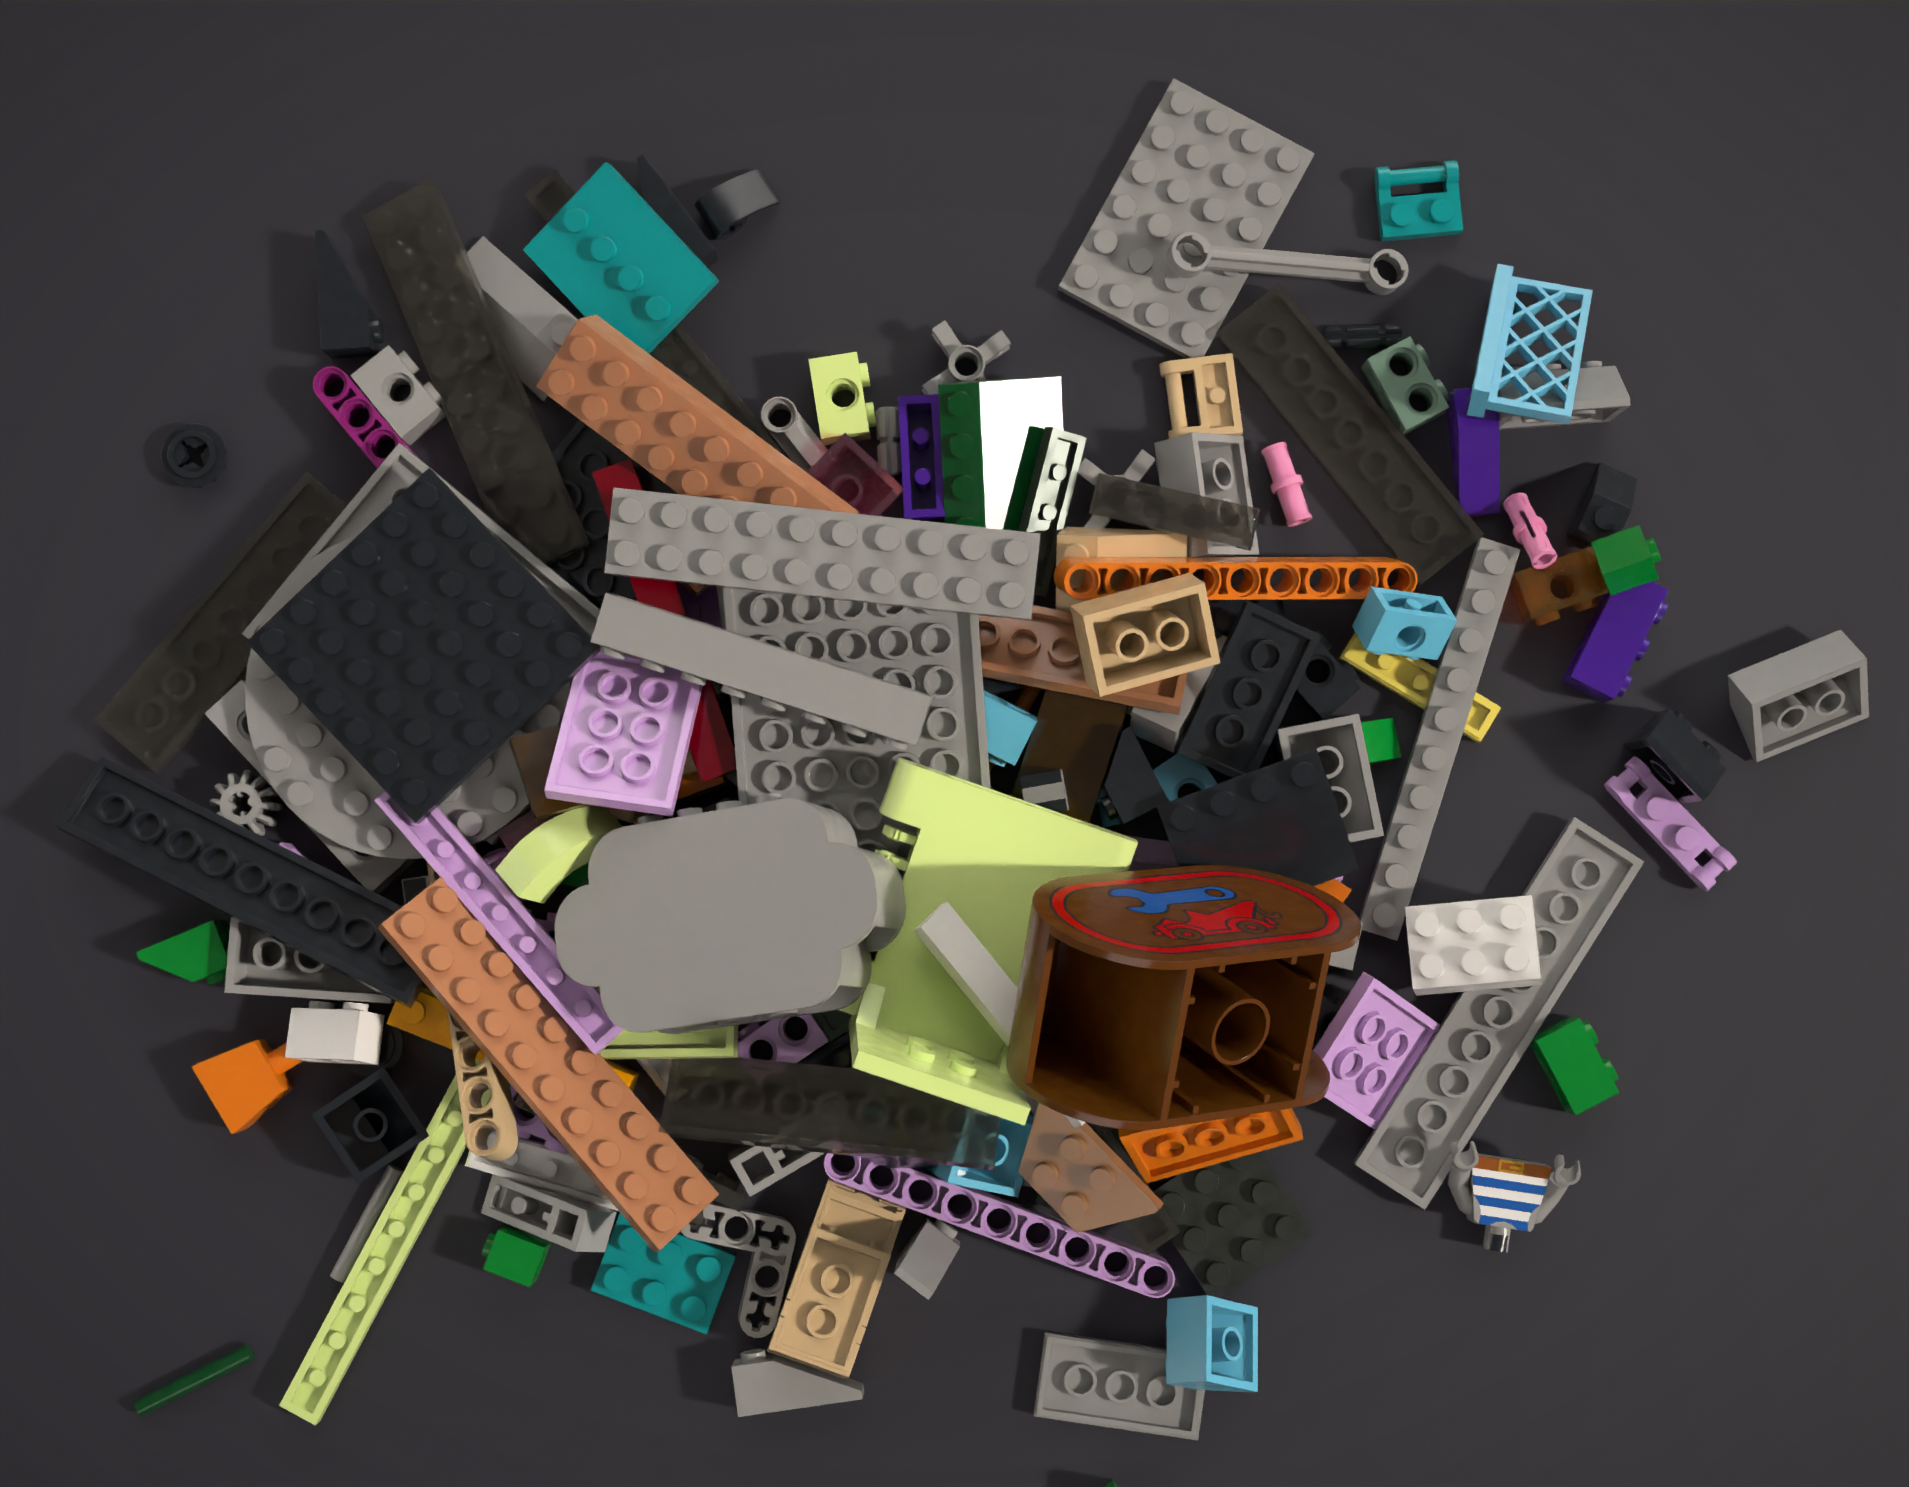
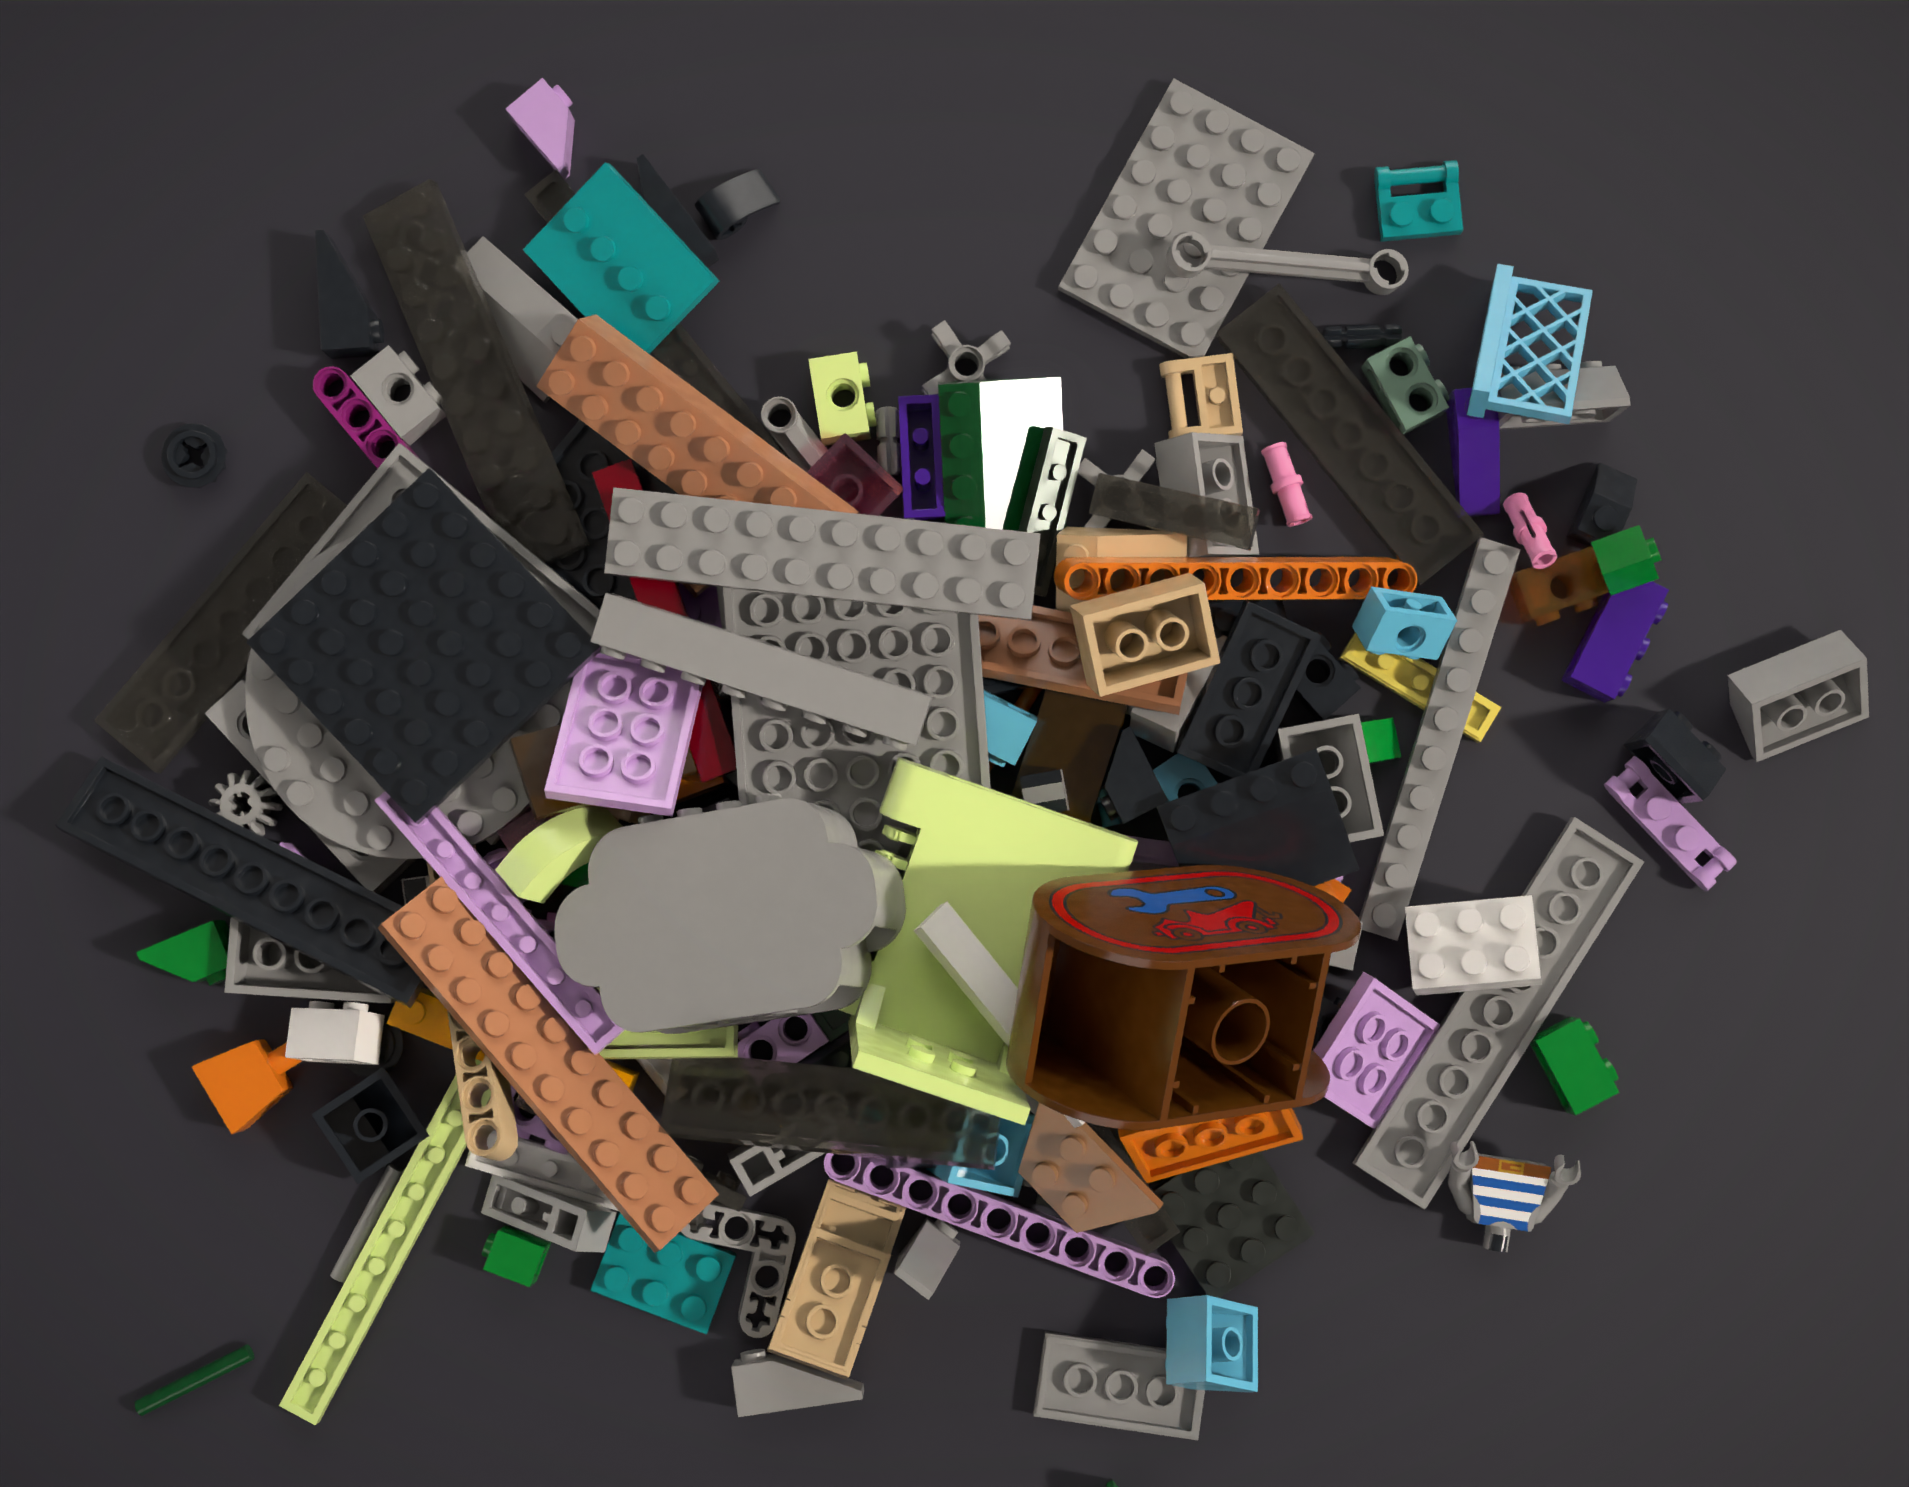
(547, 123): none -> lavender slope

